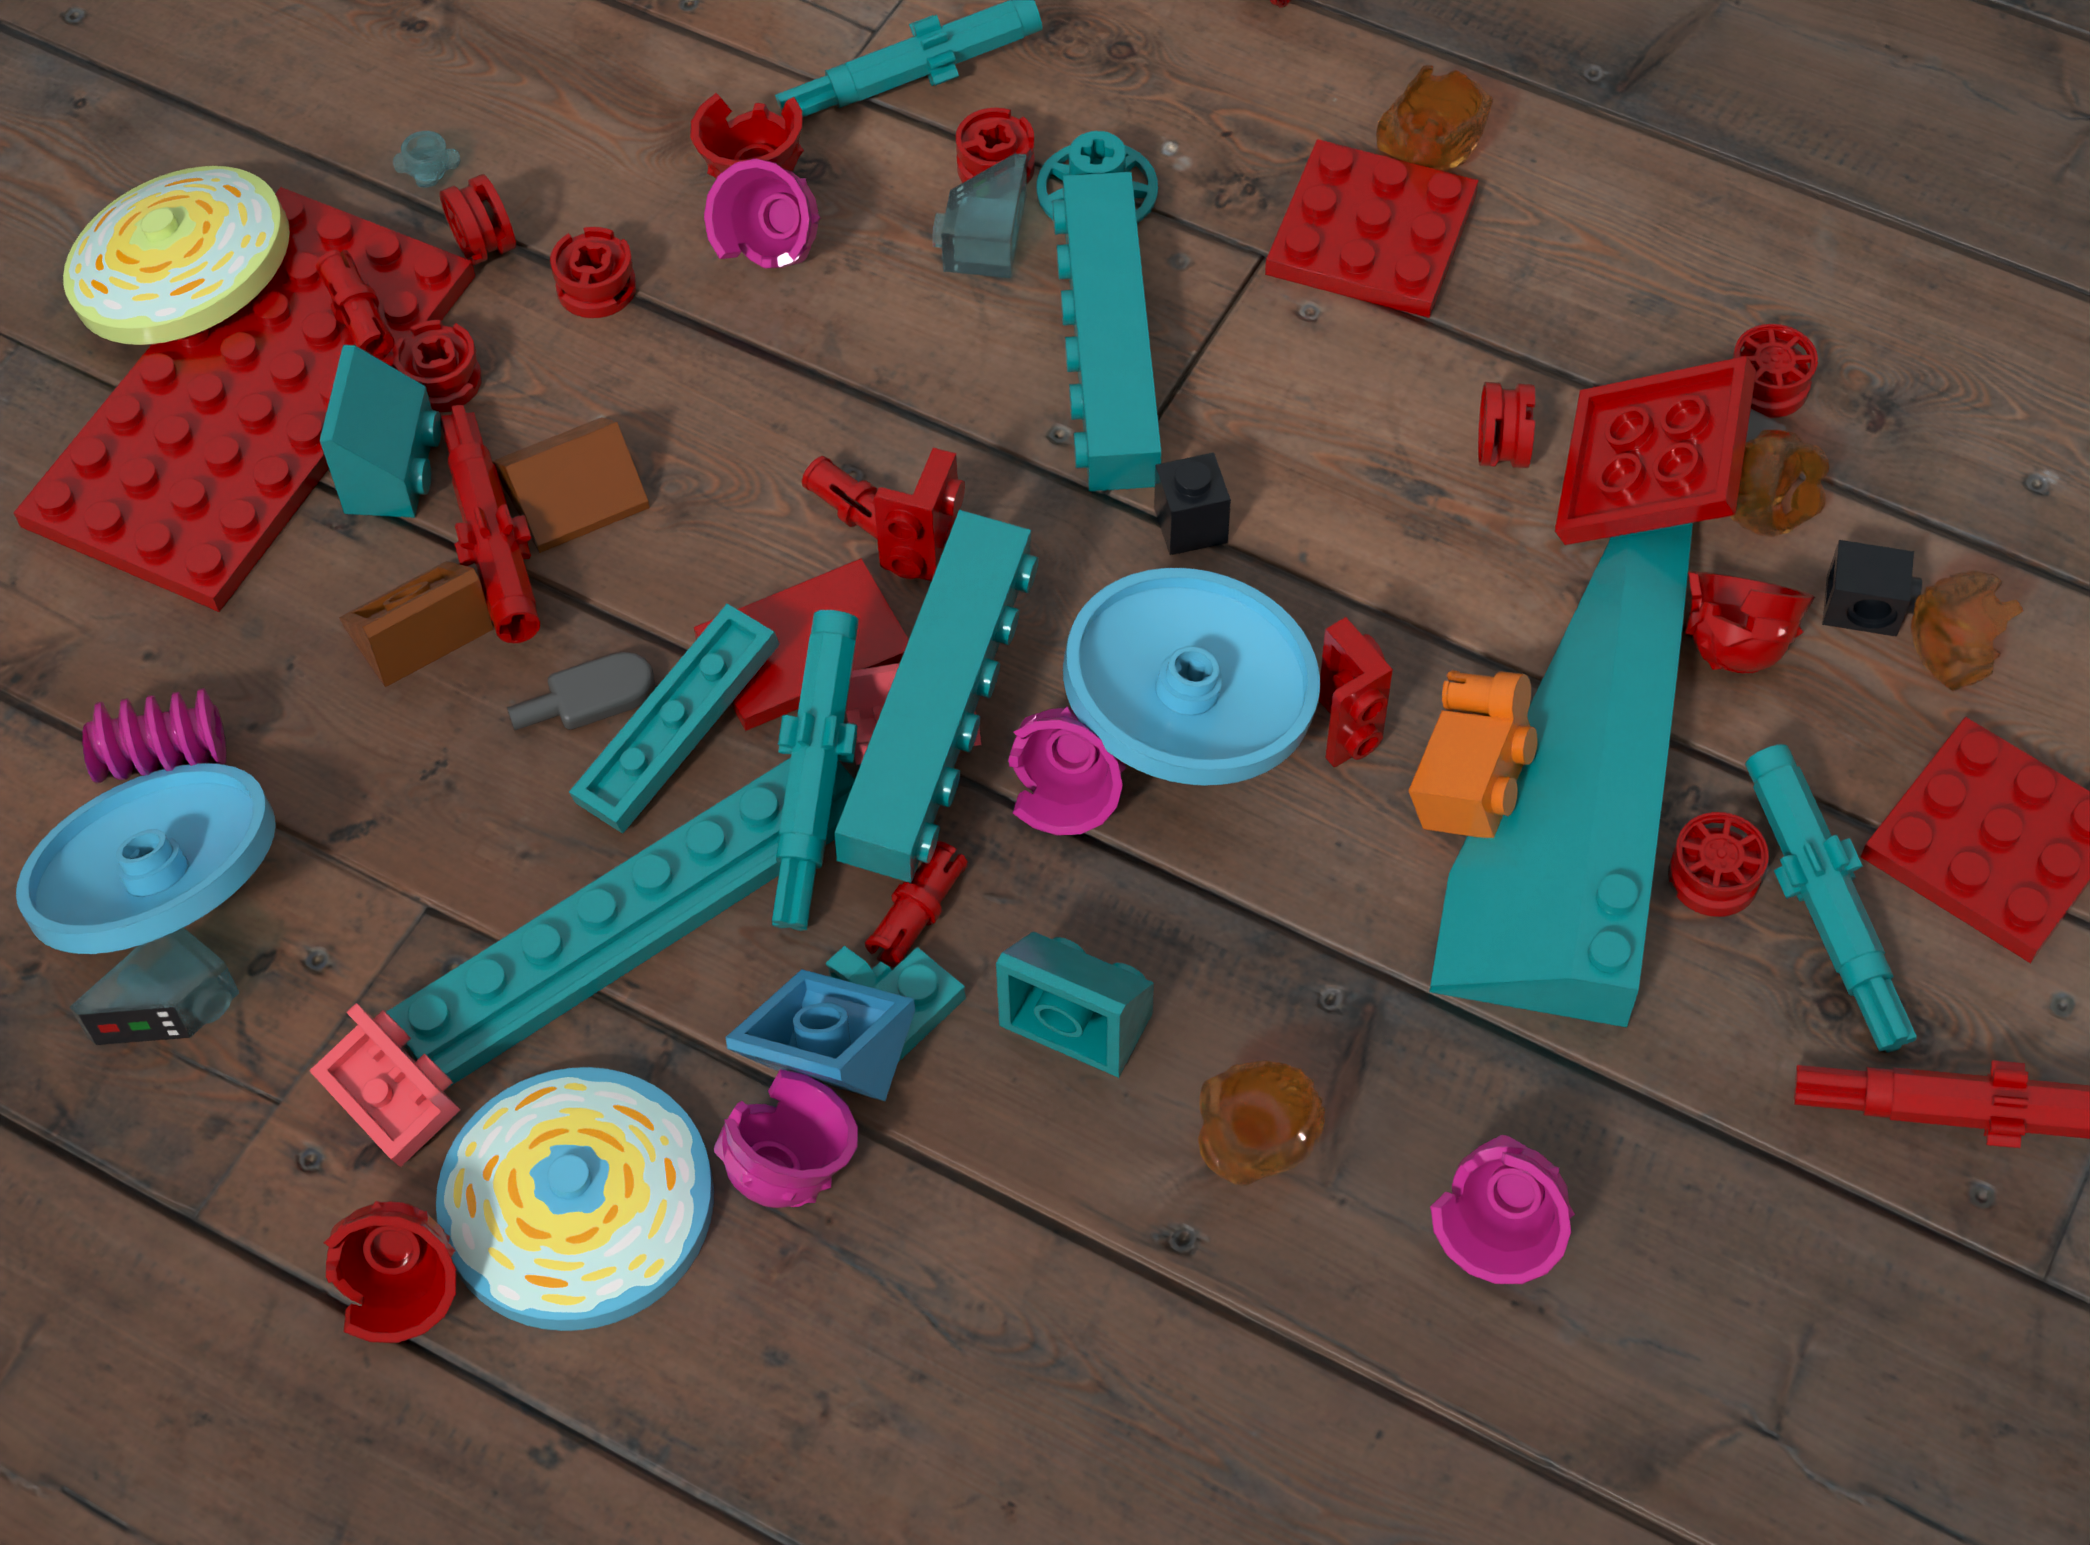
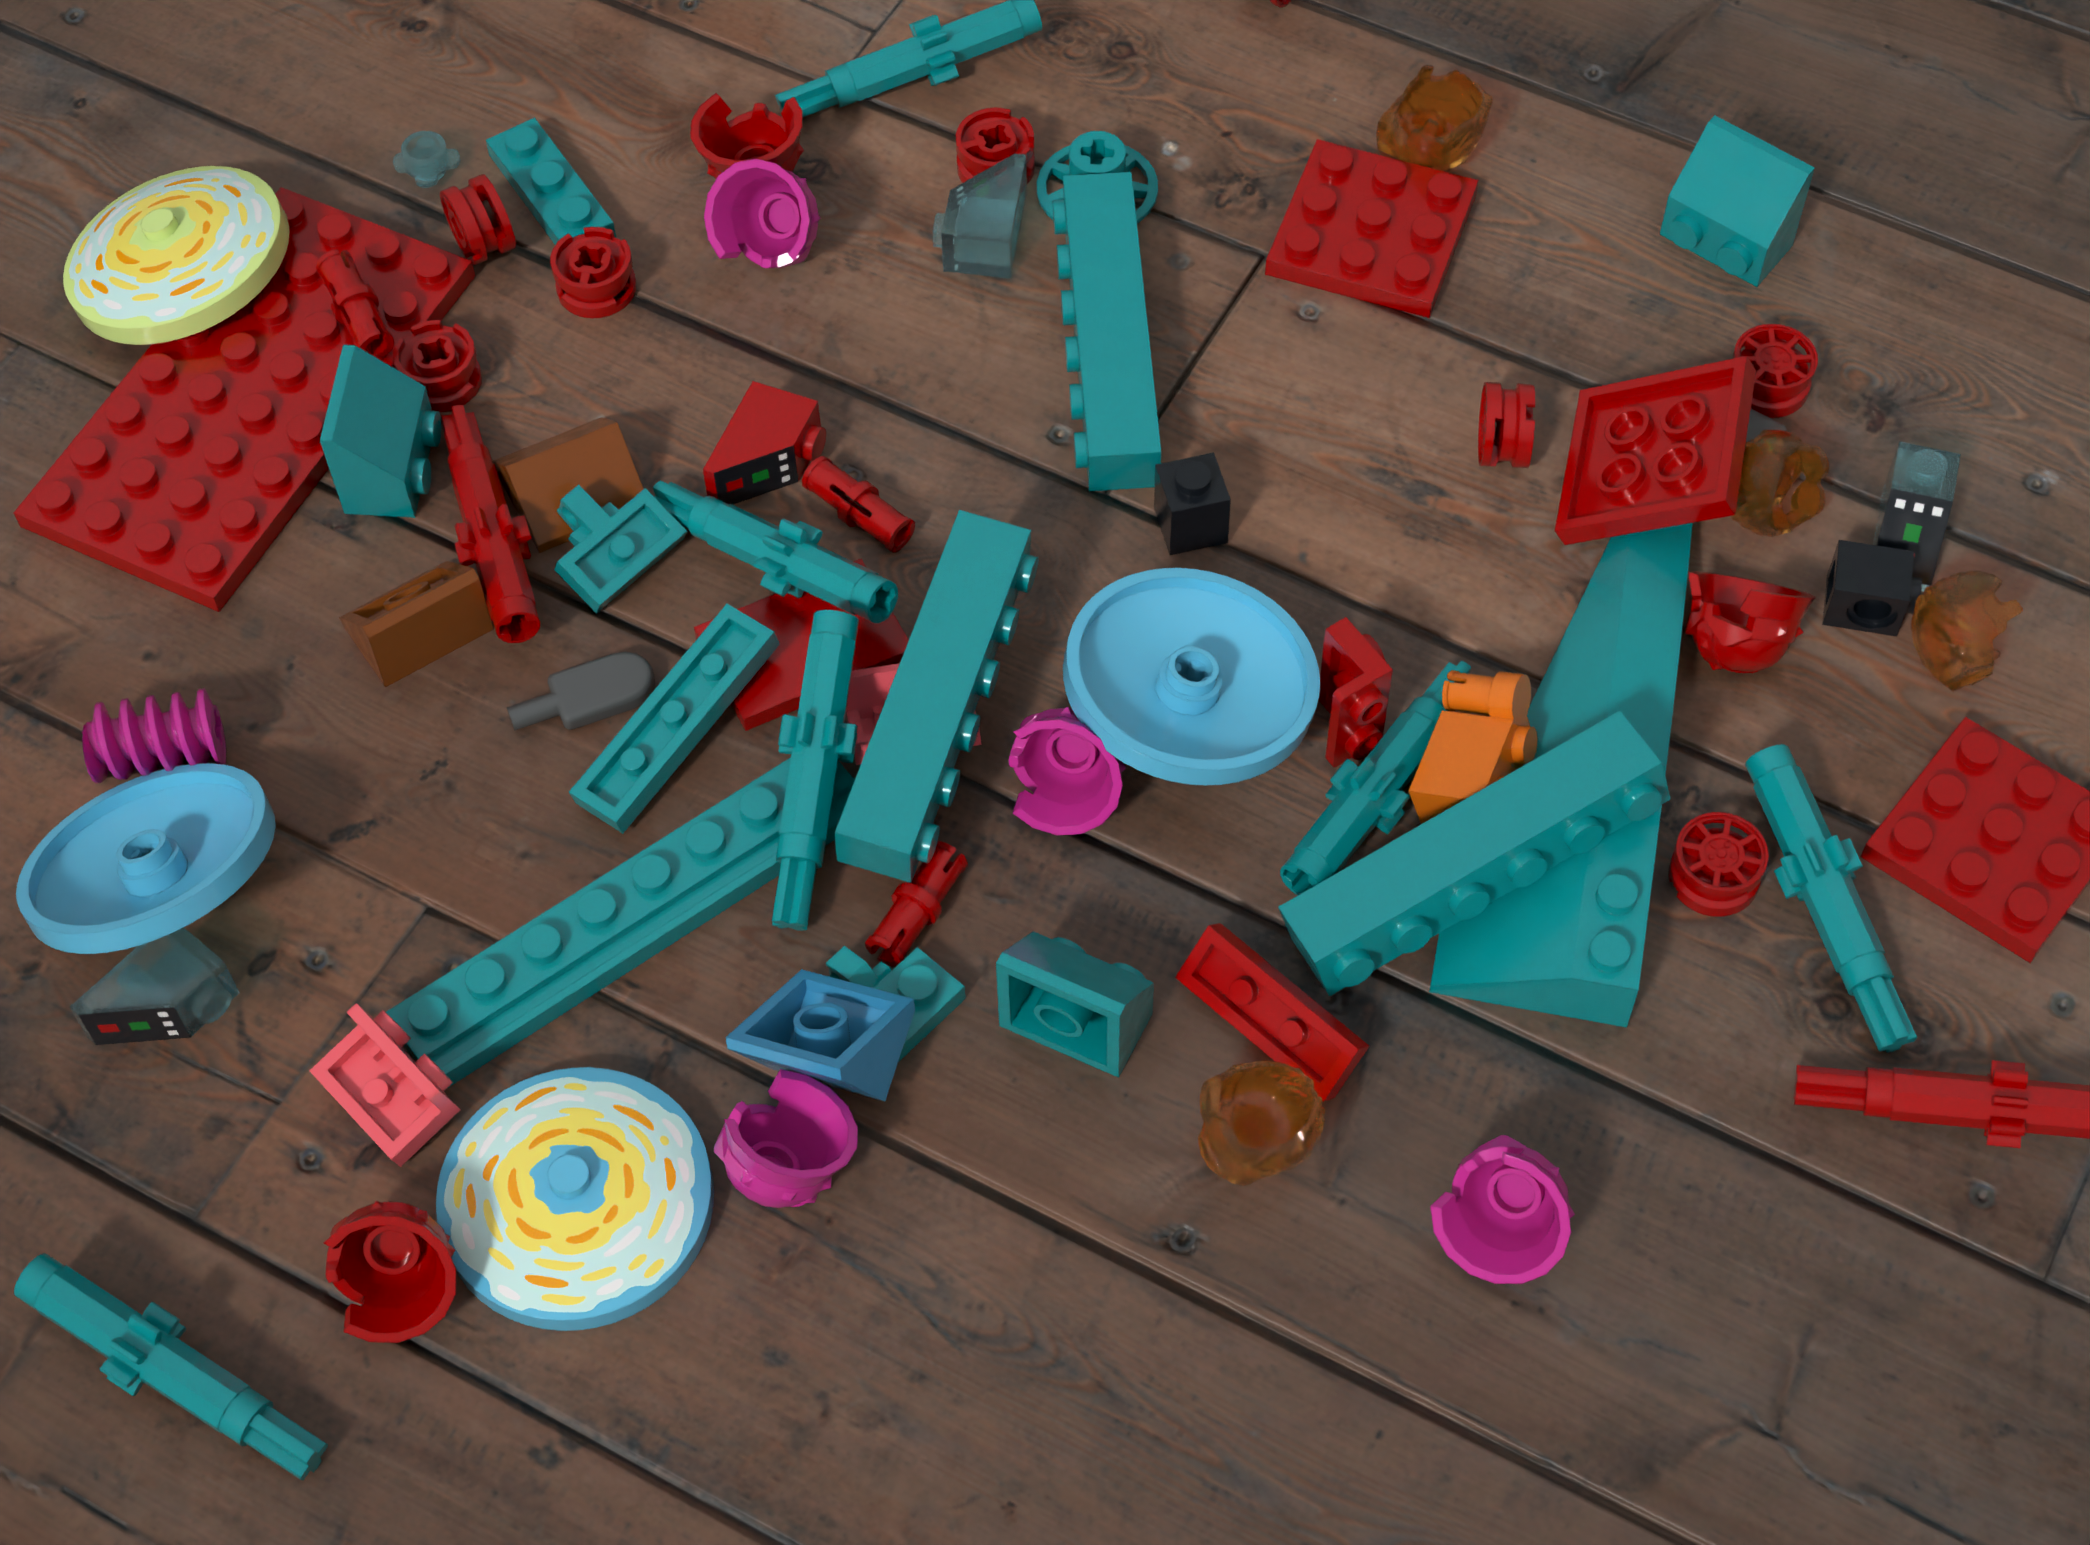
(150, 1352): none -> teal piece
(546, 181): none -> teal plate
(613, 543): none -> teal hinge
(764, 445): none -> red slope
(784, 552): none -> teal piece
(917, 526): red bracket -> none
(1271, 1010): none -> red plate
(1367, 793): none -> teal piece
(1476, 853): none -> teal brick
(1737, 201): none -> teal slope
(1918, 505): none -> slope

